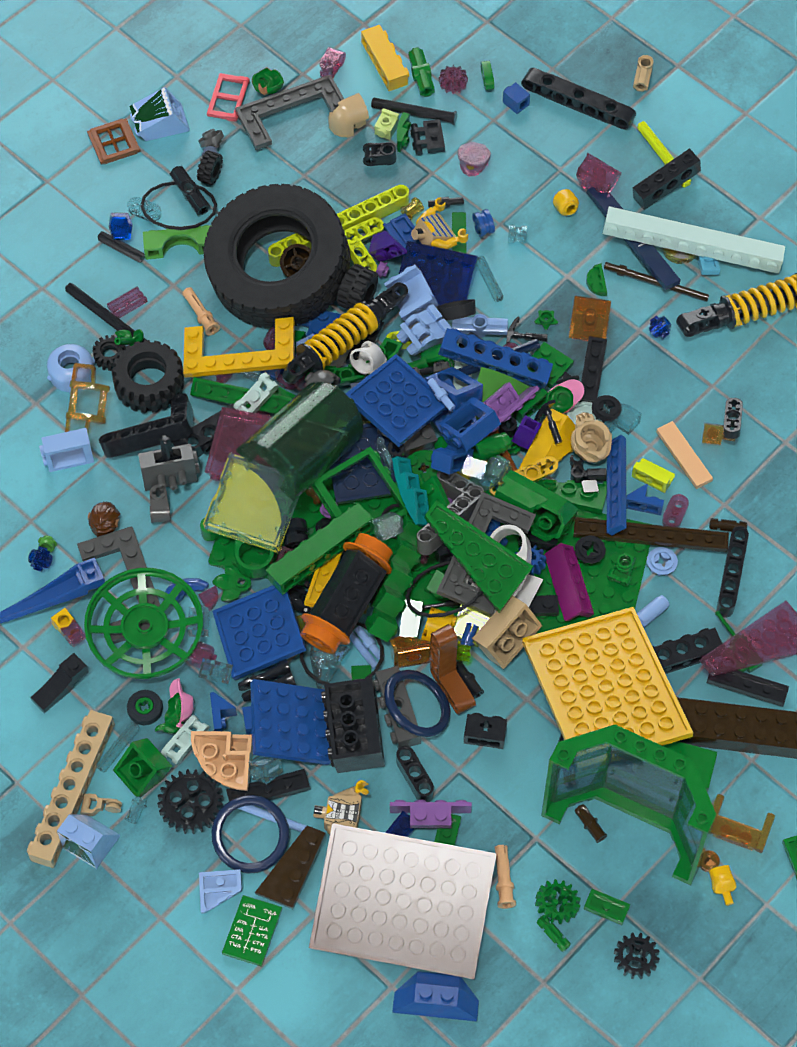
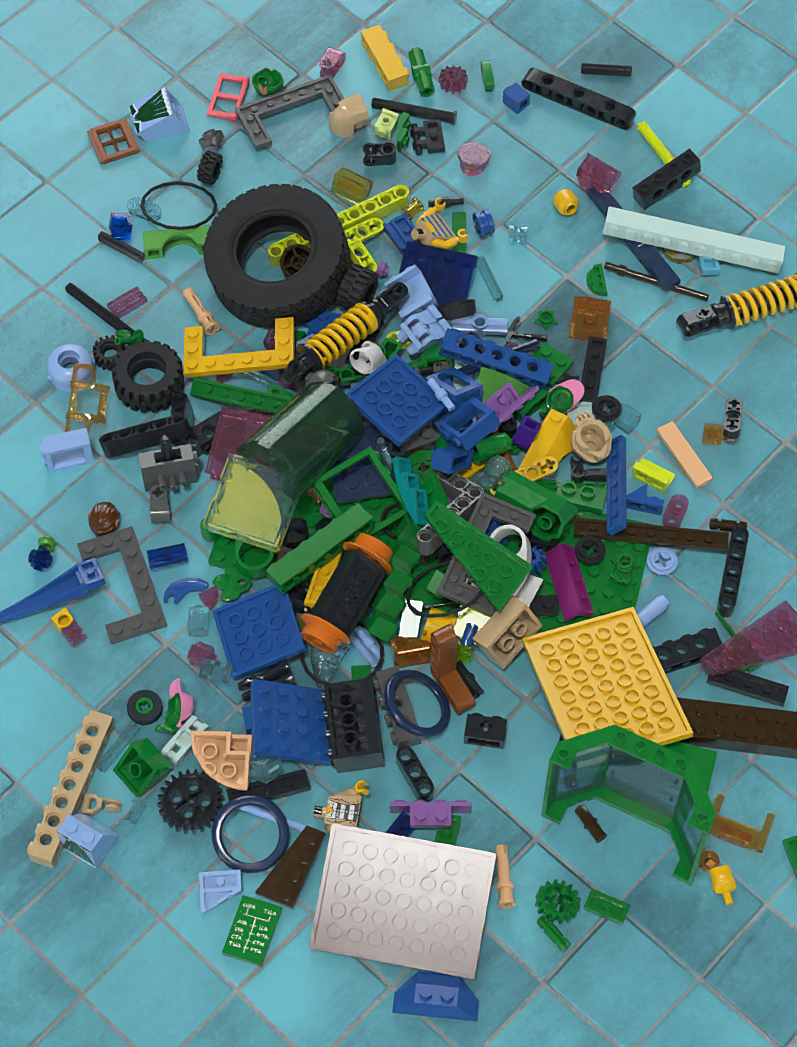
(60, 683): black slope -> none
(139, 614): green dish -> none
(167, 556): none -> clear blue brick
(194, 197): black piece -> none
(220, 710): blue slope -> none
(257, 395): light aqua plate -> none
(351, 186): none -> clear yellow brick
(385, 247): dark purple slope -> none
(388, 526): clear light blue brick -> none
(474, 468): clear light blue panel -> none
(545, 409): black piece -> none
(590, 486): white sticker -> none
(606, 69): none -> black axle
(632, 946): black gear -> none
(643, 73): tan piece -> none
(660, 326): clear blue gear -> none

